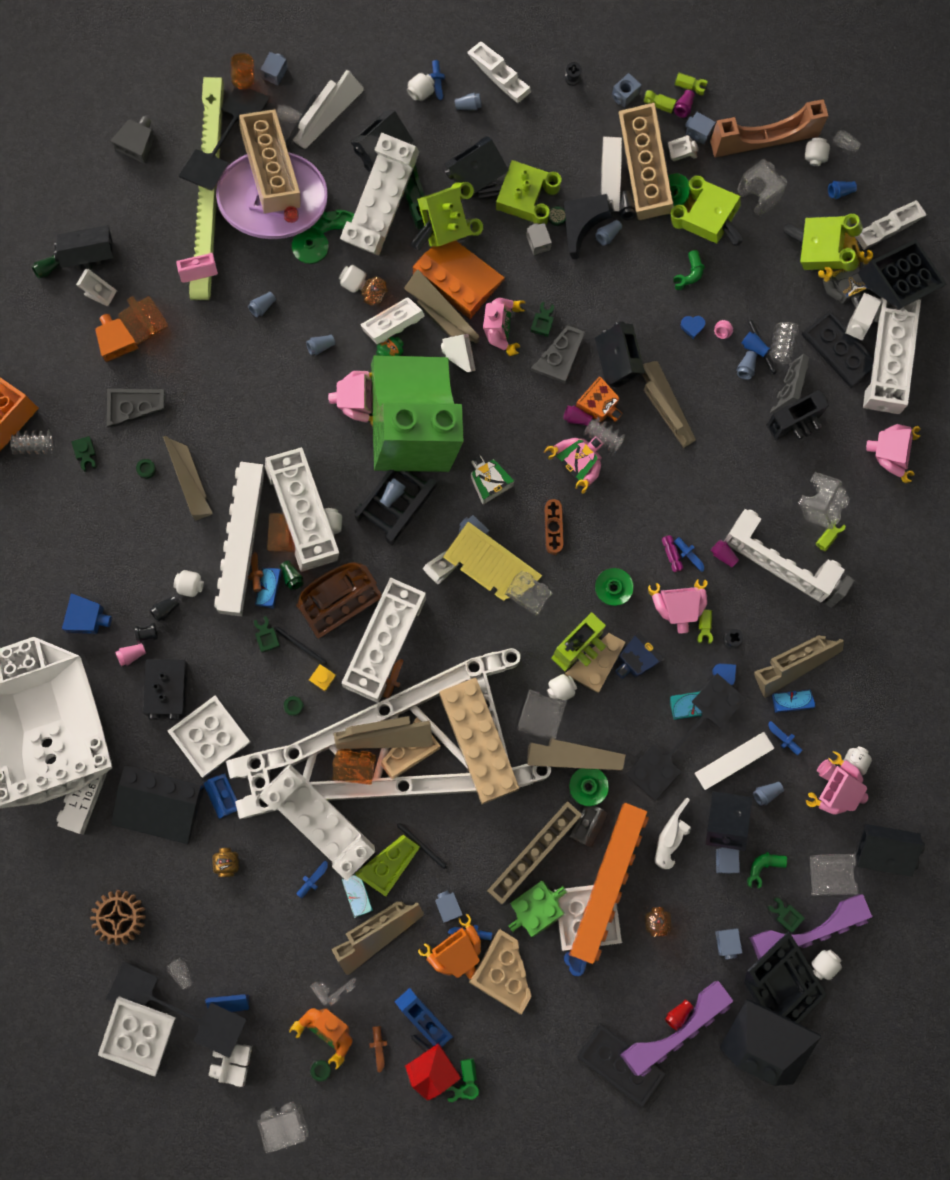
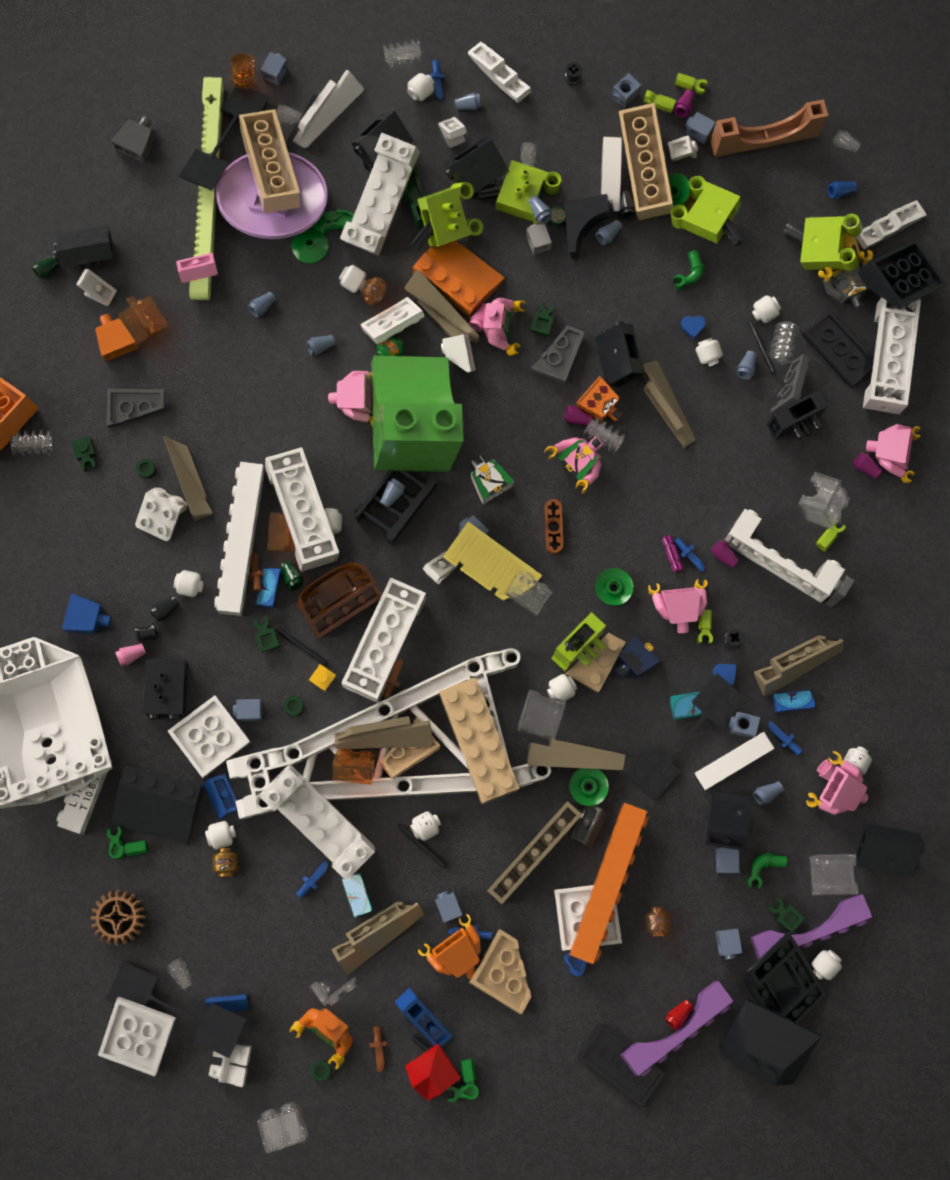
(119, 851): none -> green bar
(160, 513): none -> white bracket
(220, 835): none -> white head
(248, 710): none -> sand blue brick
(291, 214): clear red hinge -> none
(388, 865): lime wing -> none
(402, 53): none -> clear piece
(425, 826): none -> white head
(453, 131): none -> white slope
(477, 318): none -> bright pink cone
(528, 153): none -> clear cone
(537, 908): bright green plate -> none
(541, 212): none -> sand blue cone
(671, 838): white animal -> none
(709, 352): none -> white head
(723, 329): bright pink plate -> none
(752, 724): none -> sand blue brick
(754, 343): blue cone -> none
(764, 183): clear piece -> none
(766, 309): none -> white head
(817, 151): white head -> none
(863, 316): white slope -> none
(866, 465): none -> magenta cone

